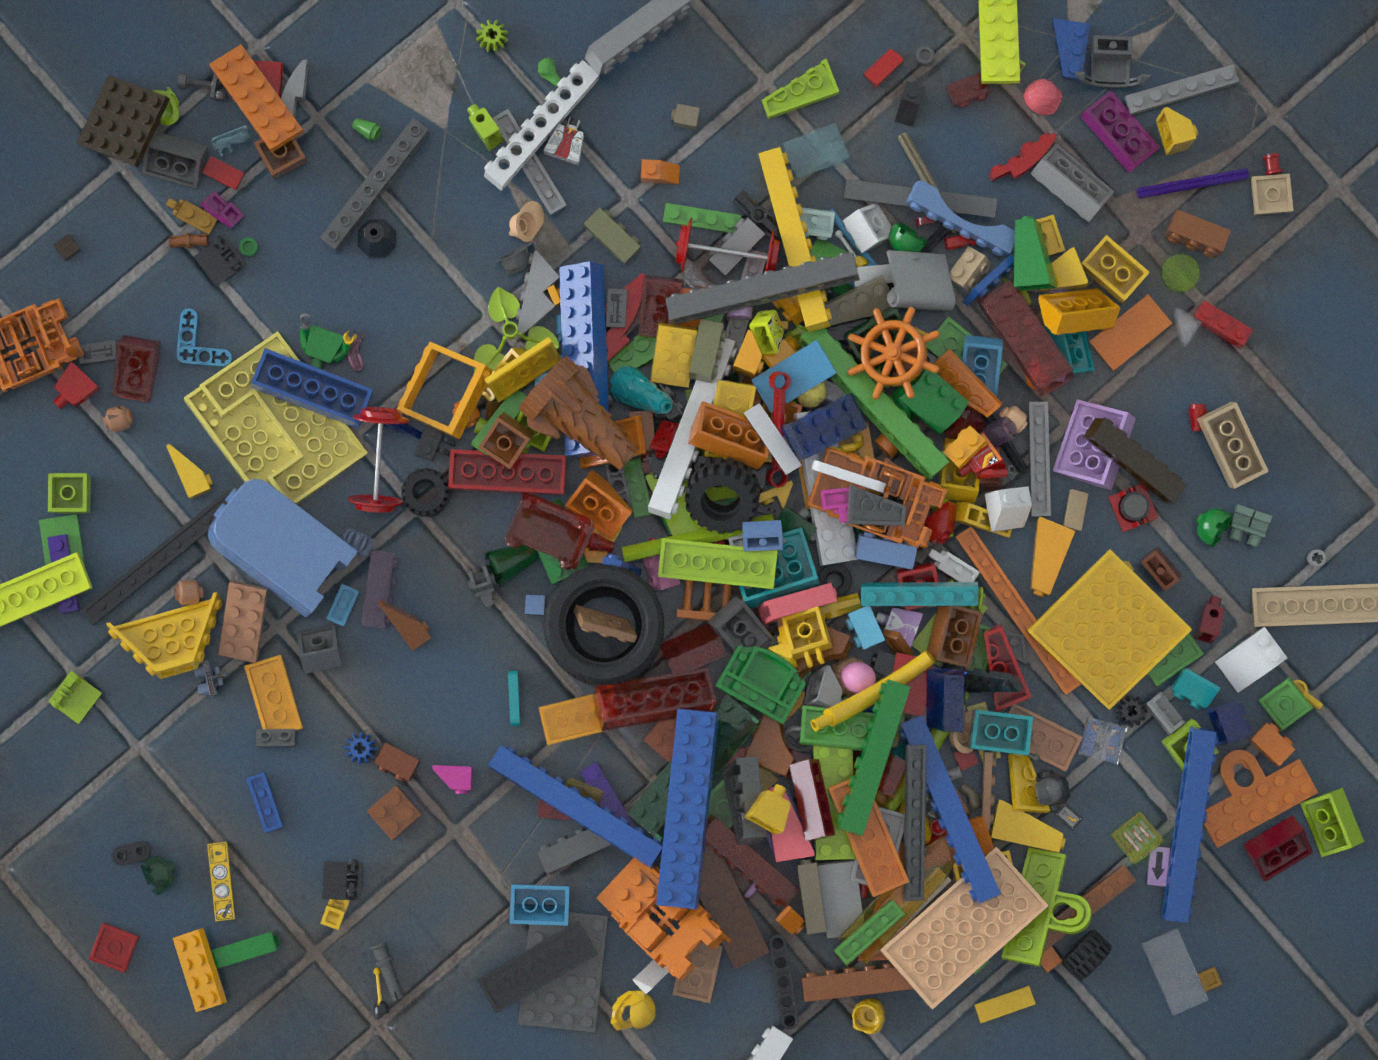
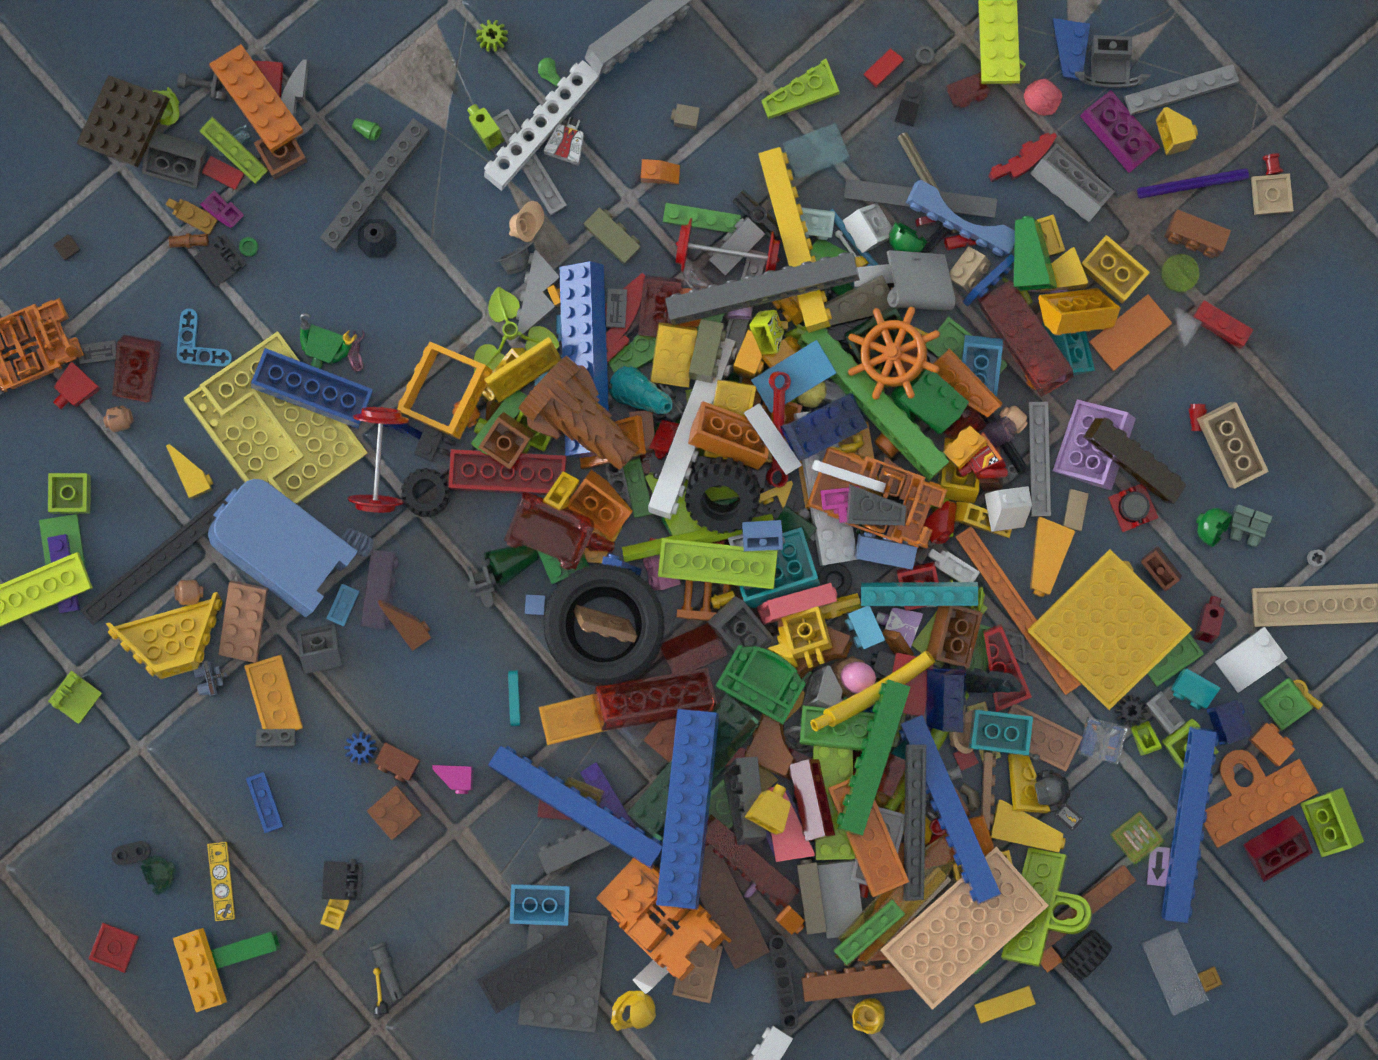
(233, 150): none -> lime tile
(561, 491): none -> yellow slope
(721, 600): none -> yellow pin
(1145, 738): none -> lime slope

